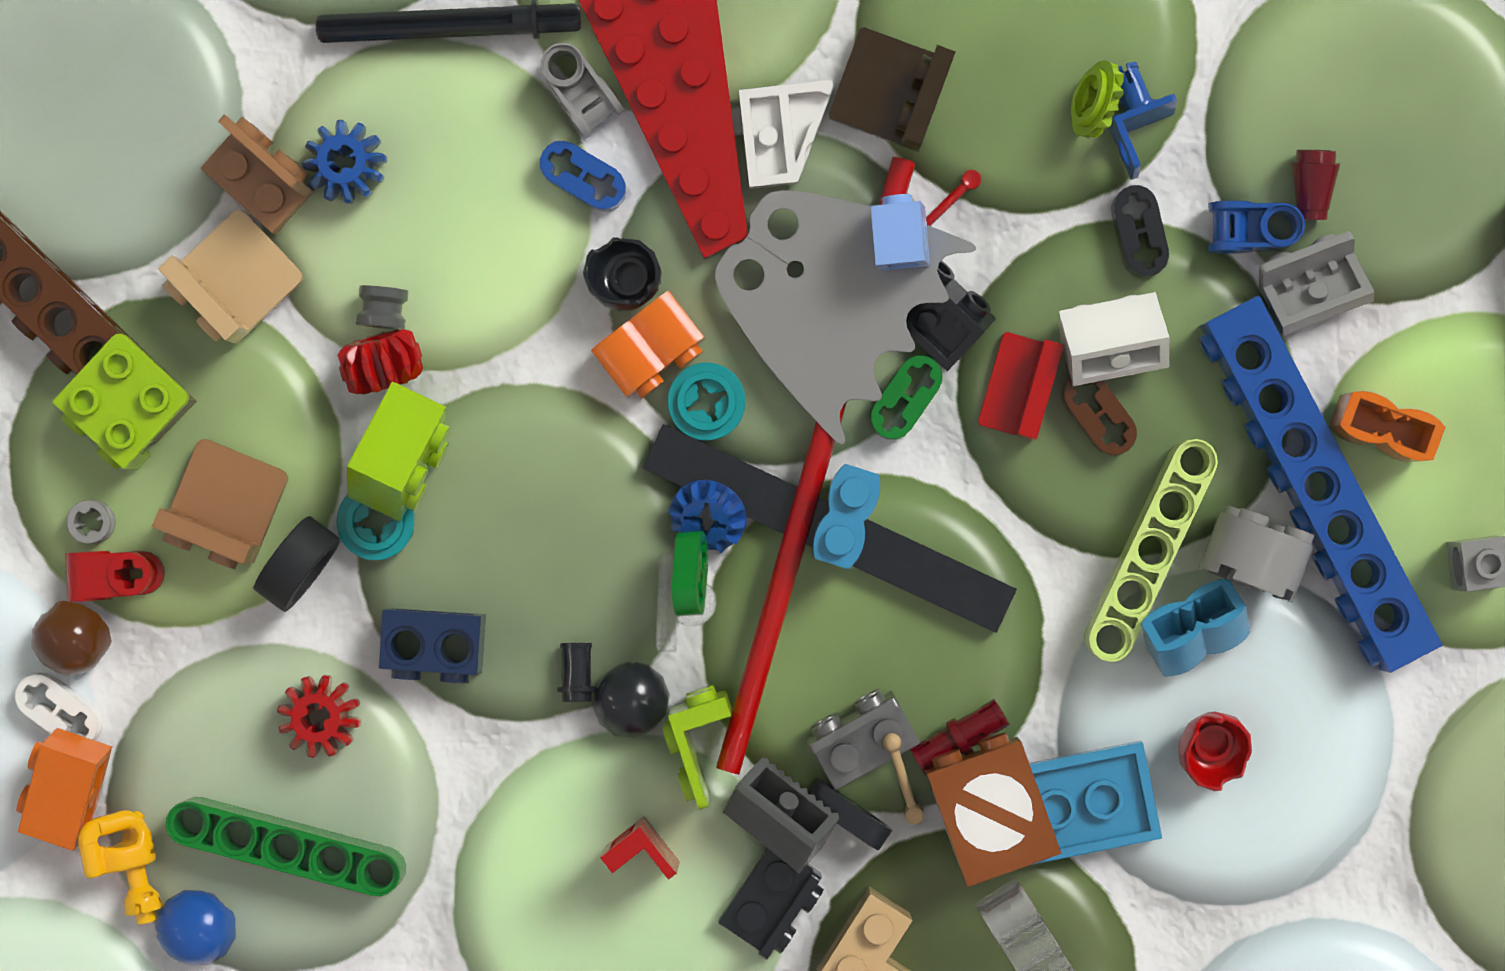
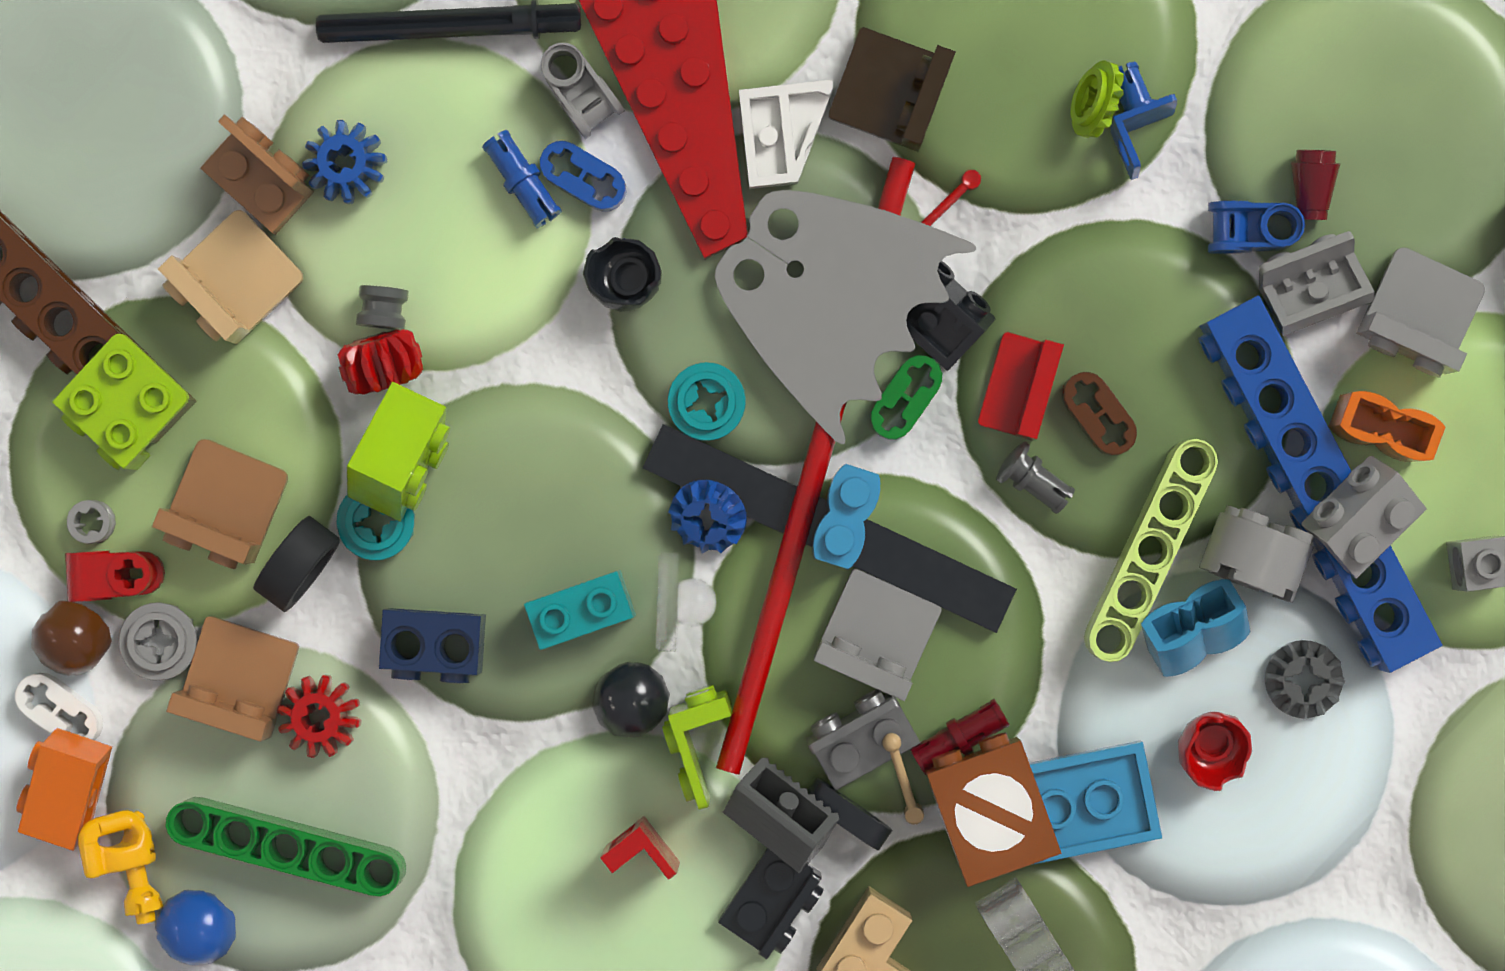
(144, 658): none -> light grey gear
(236, 679): none -> medium nougat bracket
(521, 178): none -> blue pin
(576, 672): black pin -> none
(580, 610): none -> teal brick
(649, 345): orange brick -> none
(689, 573): green beam -> none
(877, 634): none -> light grey bracket
(900, 233): light blue brick -> none
(1034, 478): none -> dark grey pin
(1114, 338): white brick -> none
(1151, 228): black beam -> none
(1289, 662): none -> dark grey gear
(1364, 515): none -> light grey bracket
(1422, 312): none -> light grey bracket

